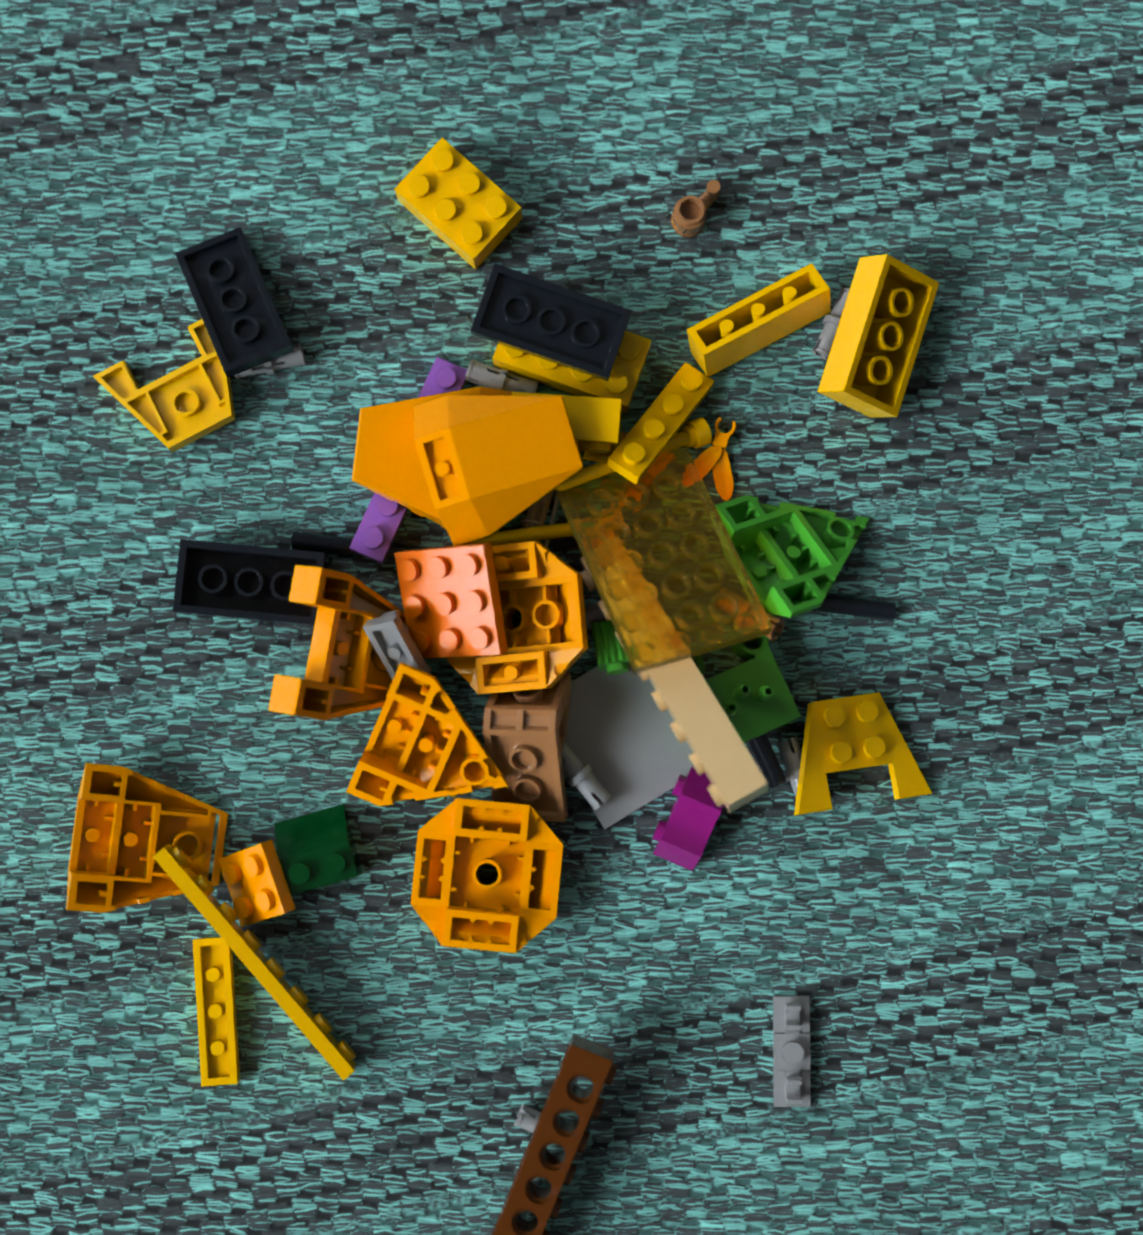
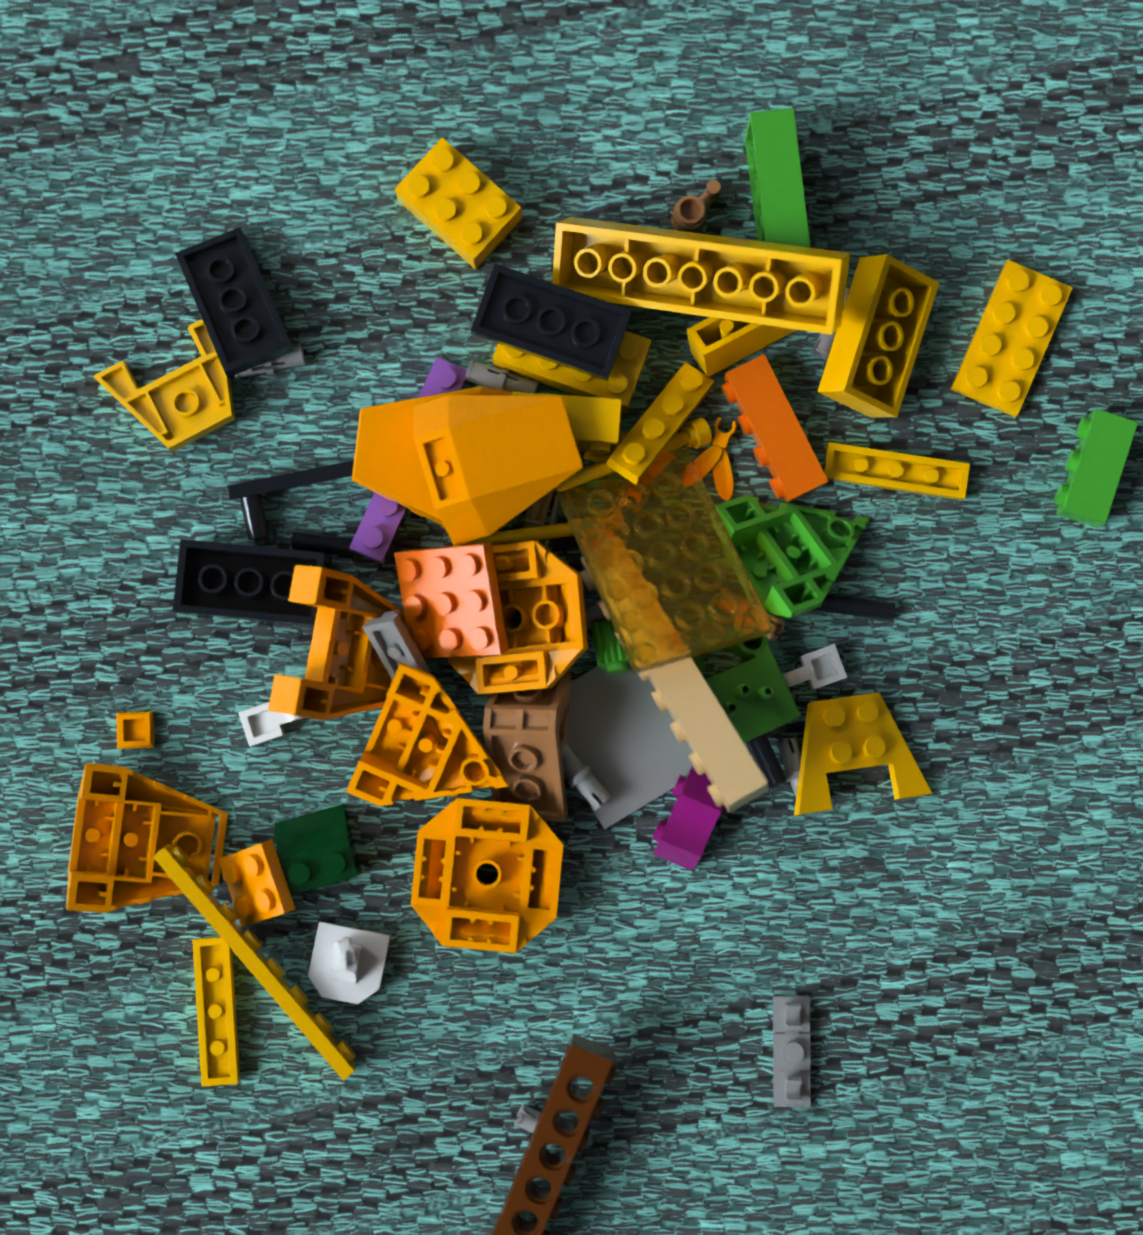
(135, 730): none -> light orange tile
(251, 492): none -> black piece
(264, 725): none -> white plate
(347, 962): none -> white piece
(702, 274): none -> yellow brick
(775, 430): none -> orange brick
(776, 178): none -> bright green brick
(818, 667): none -> white plate
(896, 471): none -> yellow plate
(1011, 338): none -> yellow plate
(1095, 467): none -> bright green brick

